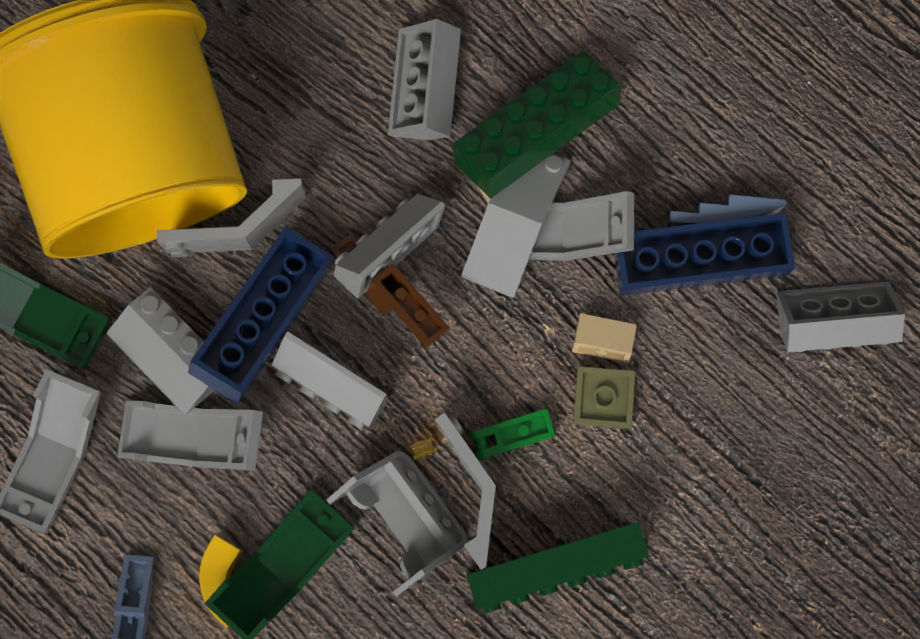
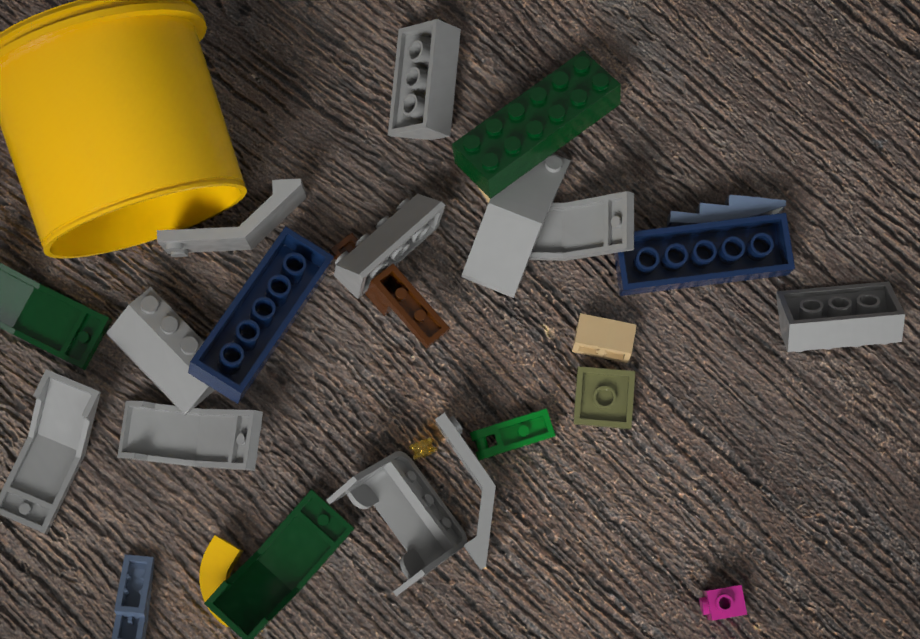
(329, 381): light grey slope -> none
(557, 566): dark green brick -> none
(723, 602): none -> dark pink brick

